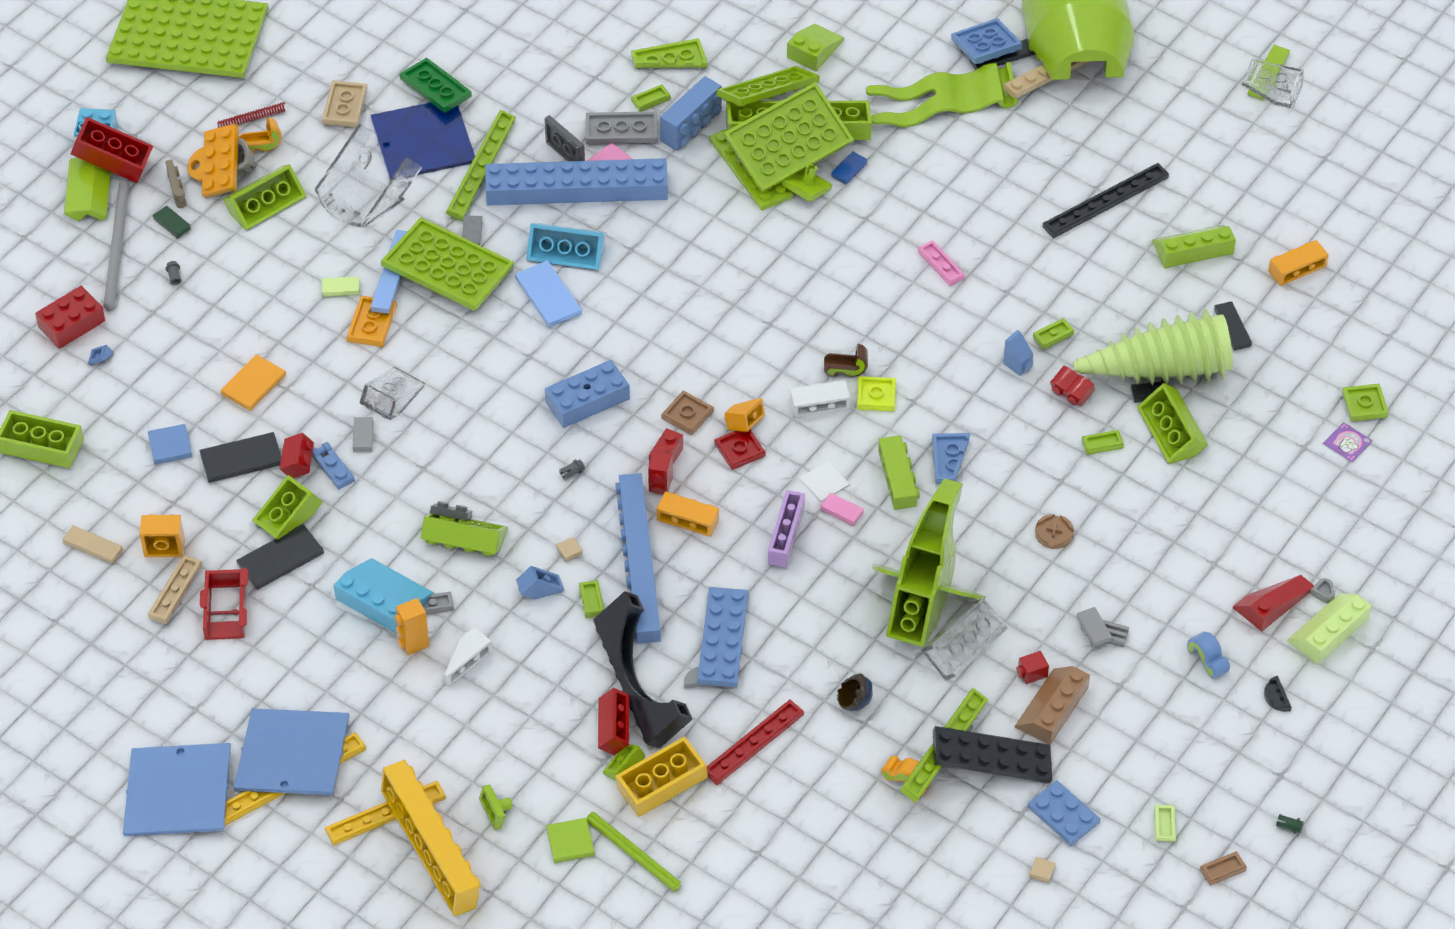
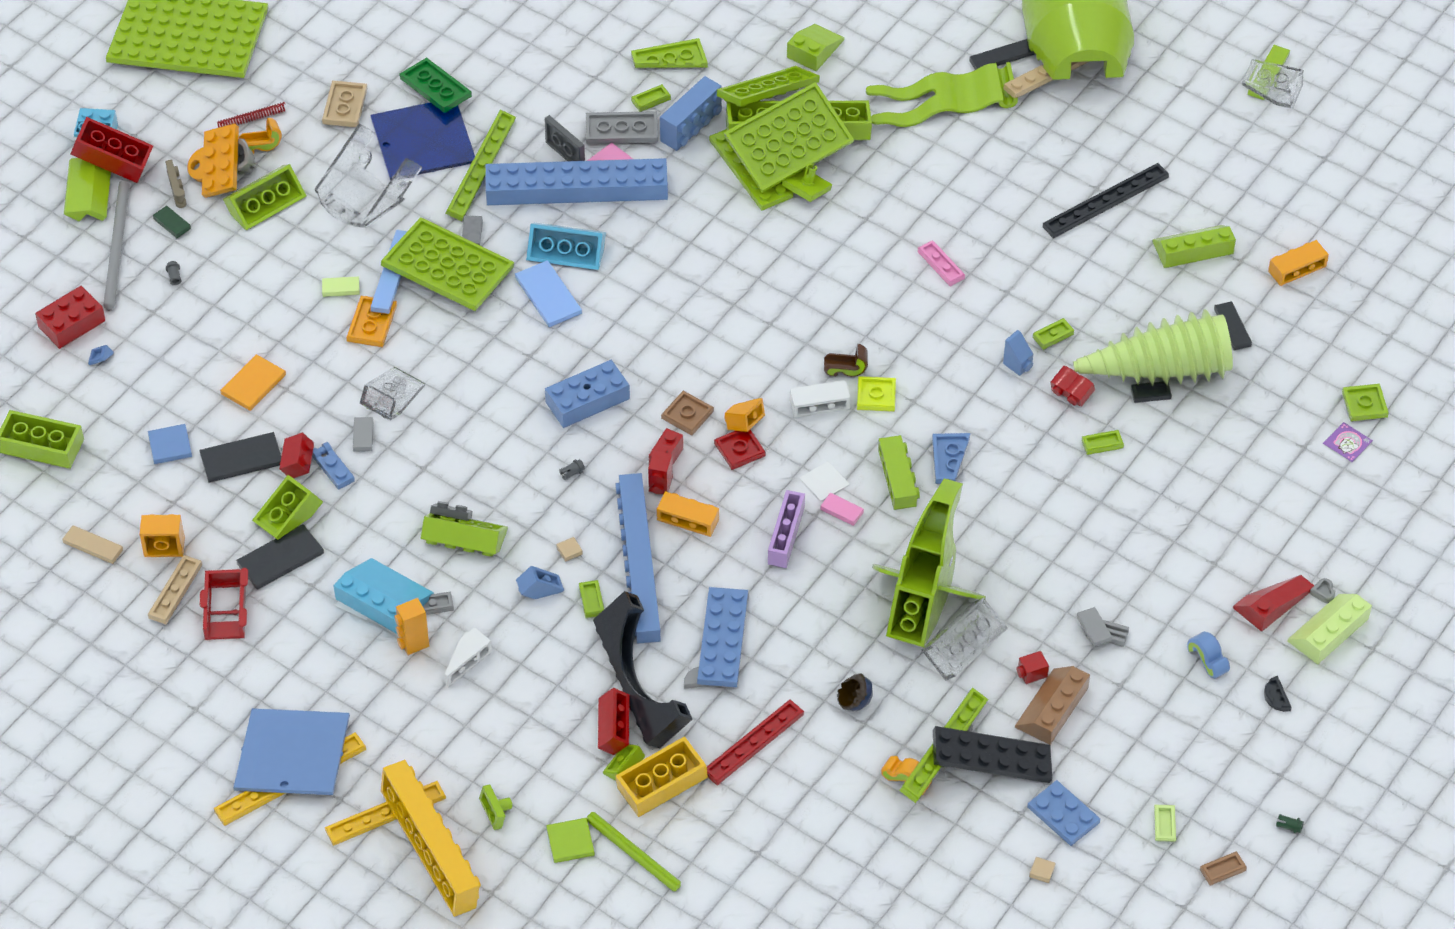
(177, 789): medium blue piece -> none
(849, 167): blue tile -> none
(986, 41): medium blue plate -> none
(1054, 531): medium nougat tile -> none
(1172, 424): lime slope -> none

